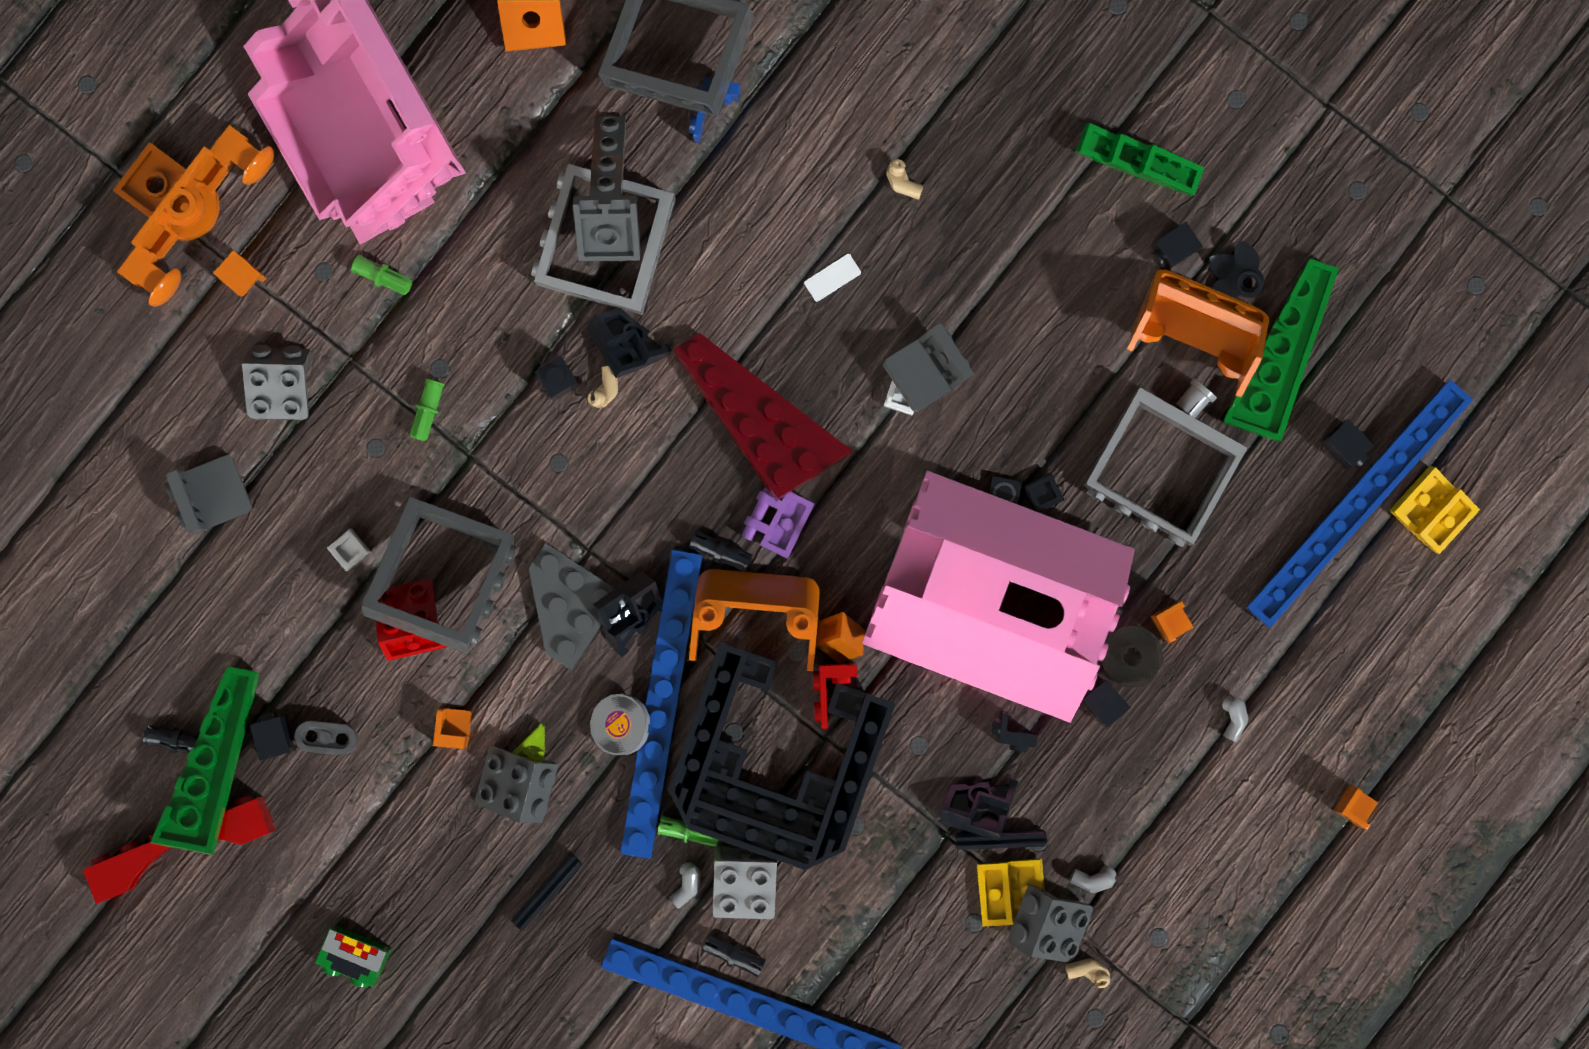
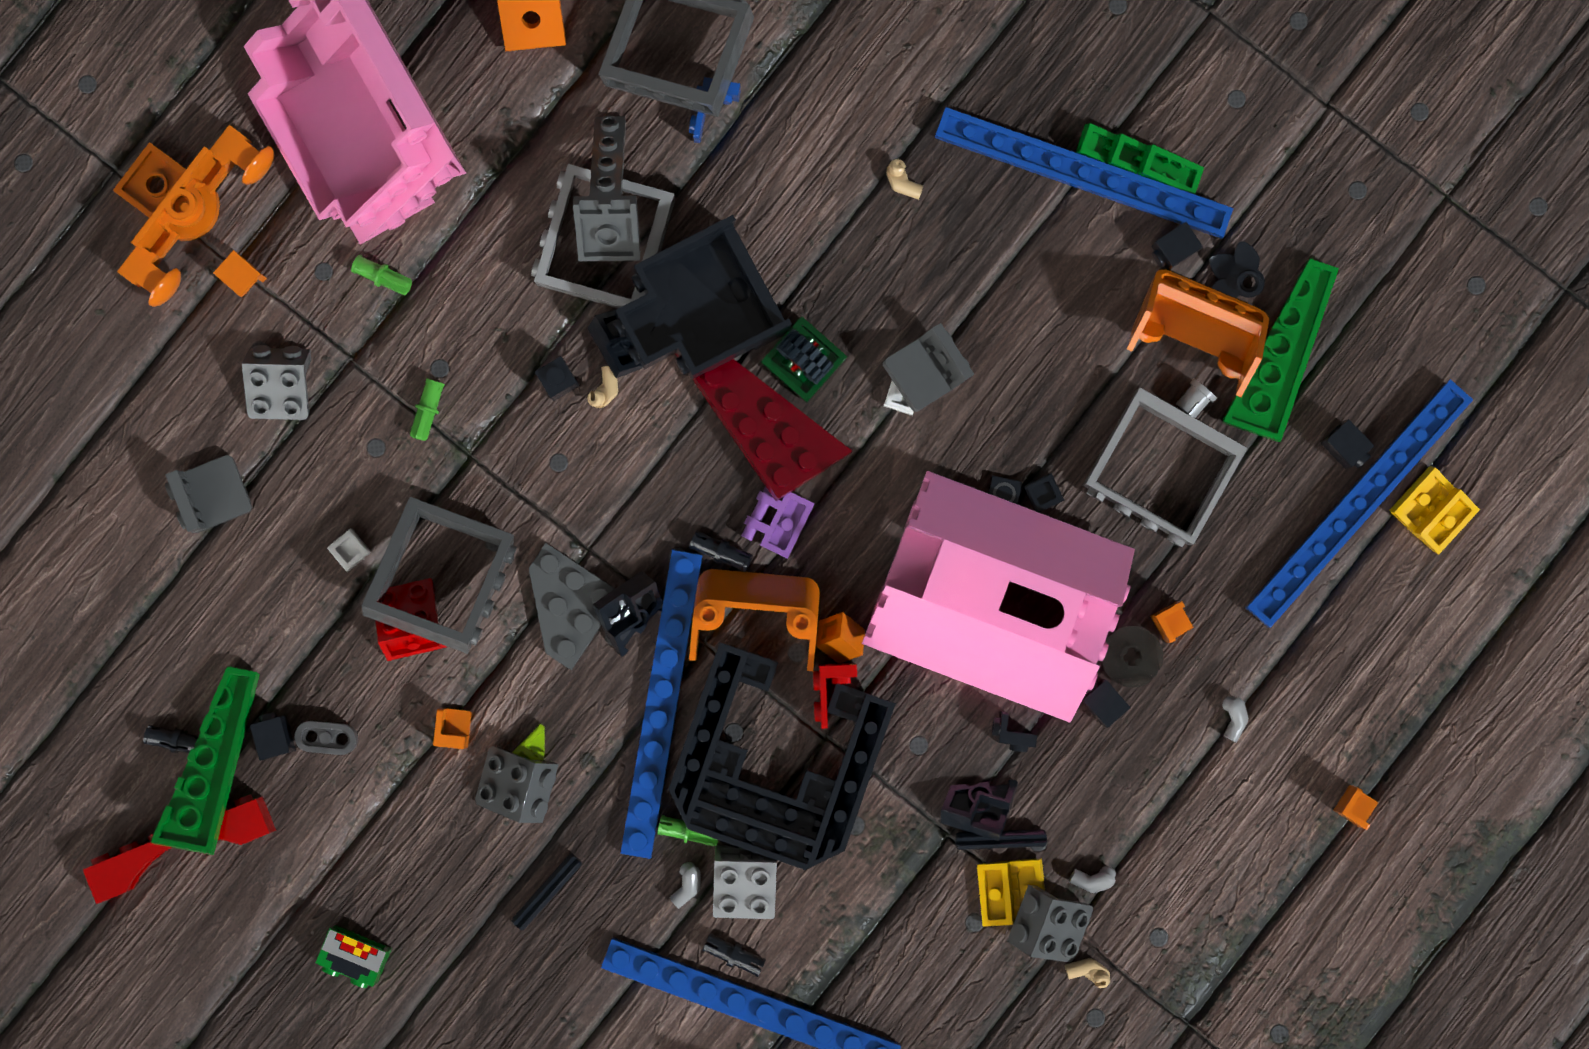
(620, 724): light grey tile -> none
(700, 303): none -> black panel
(804, 359): none -> plate
(832, 277): white sticker -> none
(1083, 172): none -> blue plate

